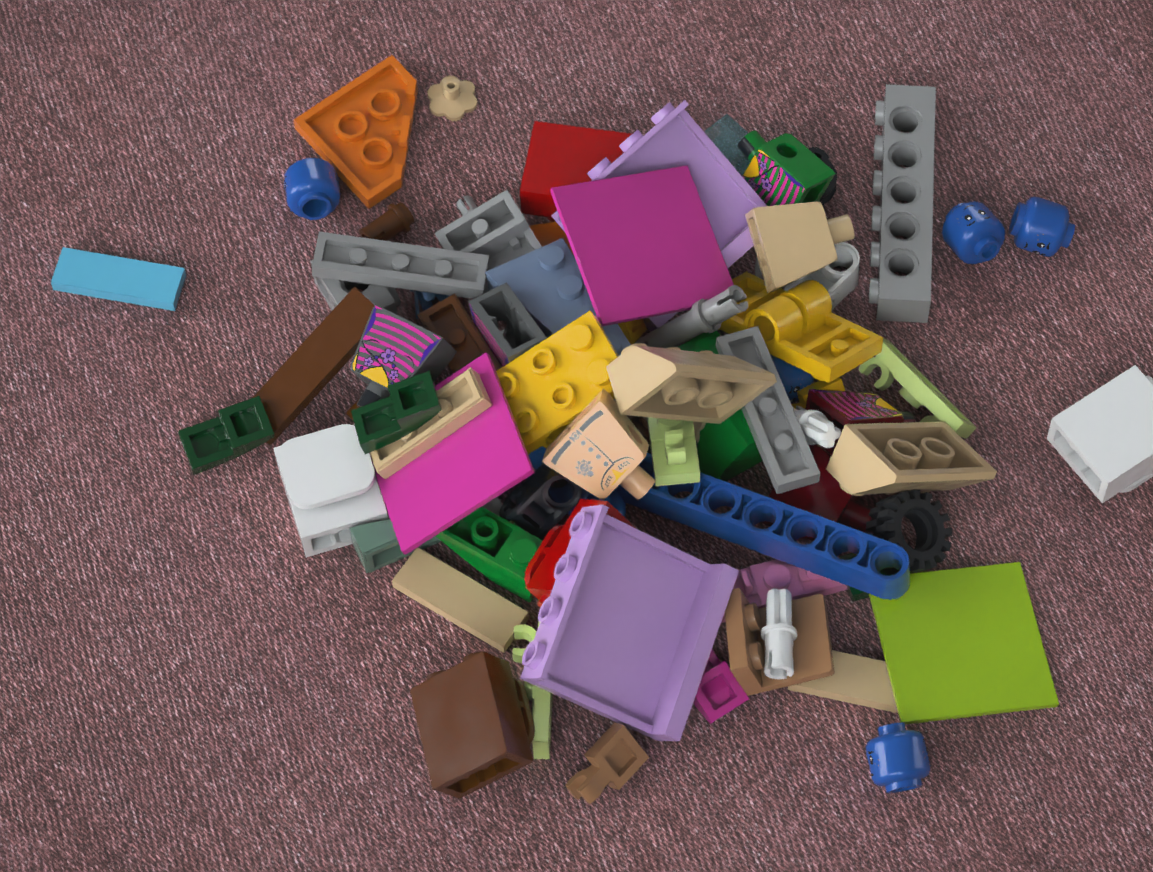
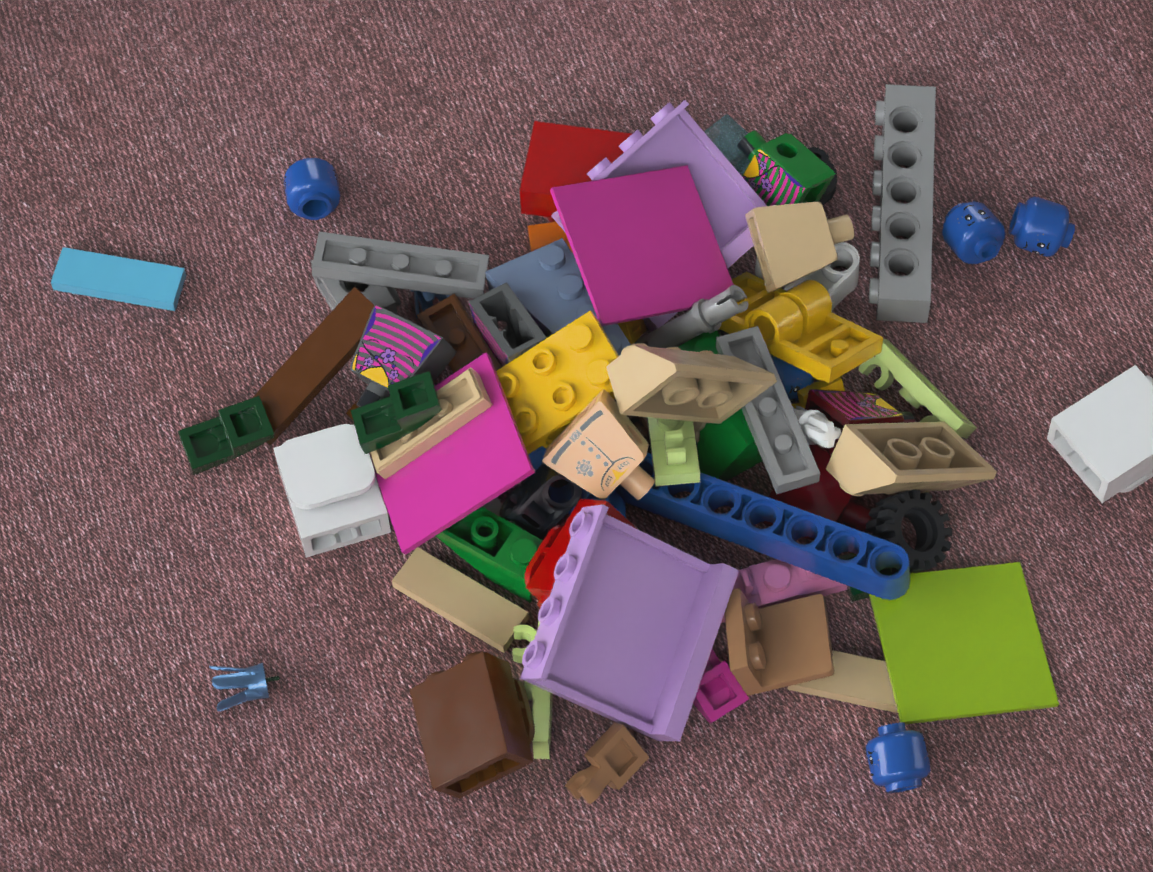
(249, 677): none -> flat silver piece
(366, 130): orange plate -> none
(378, 544): sand green slope -> none
(389, 224): reddish brown pin -> none
(452, 98): tan plant -> none
(490, 229): light grey plate -> none
(779, 634): white axle -> none

